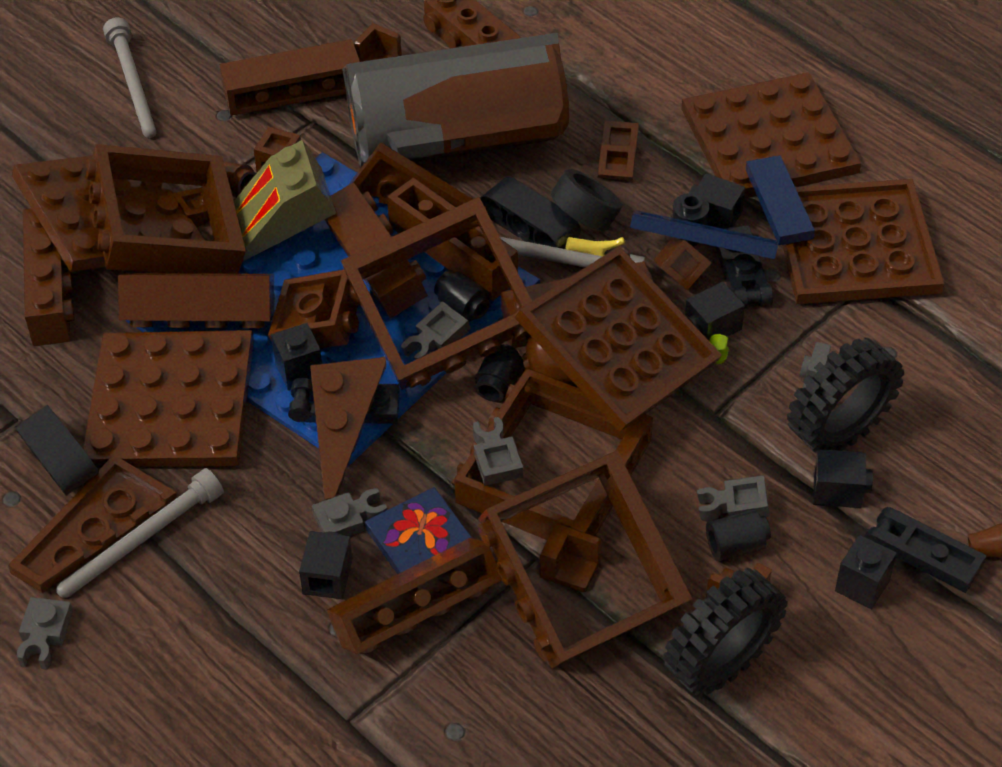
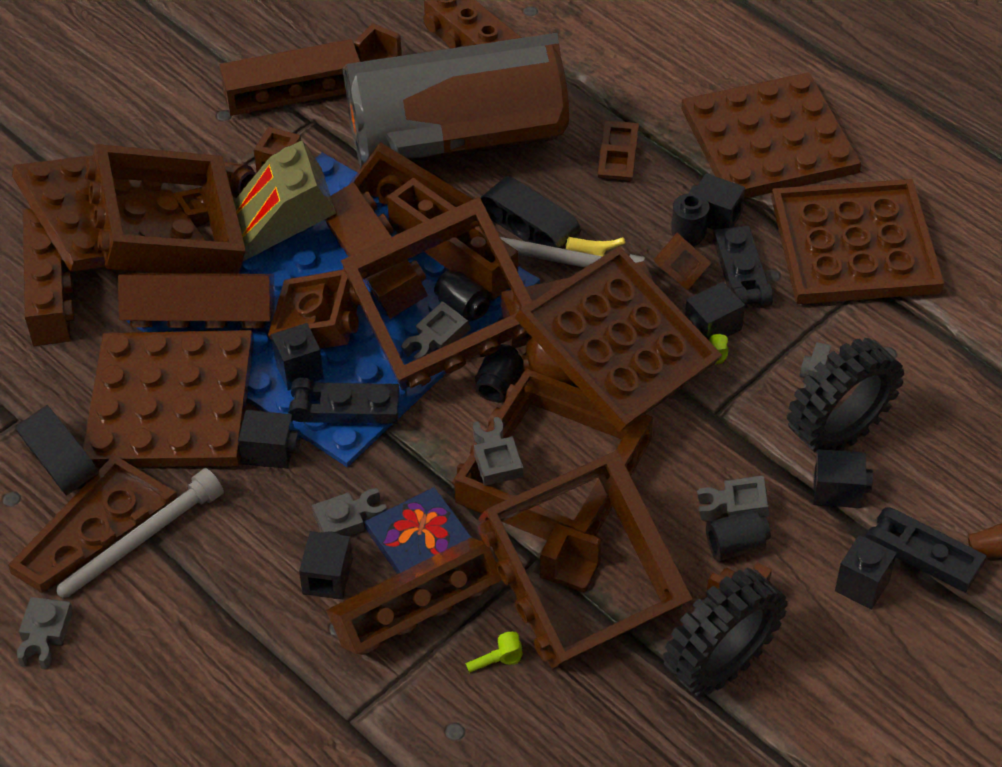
(118, 35): light grey piece -> none
(268, 439): none -> black brick
(341, 401): reddish brown wing -> none
(508, 653): none -> lime hand
(586, 200): black tyre -> none
(704, 234): dark blue tile -> none
(780, 200): dark blue tile -> none

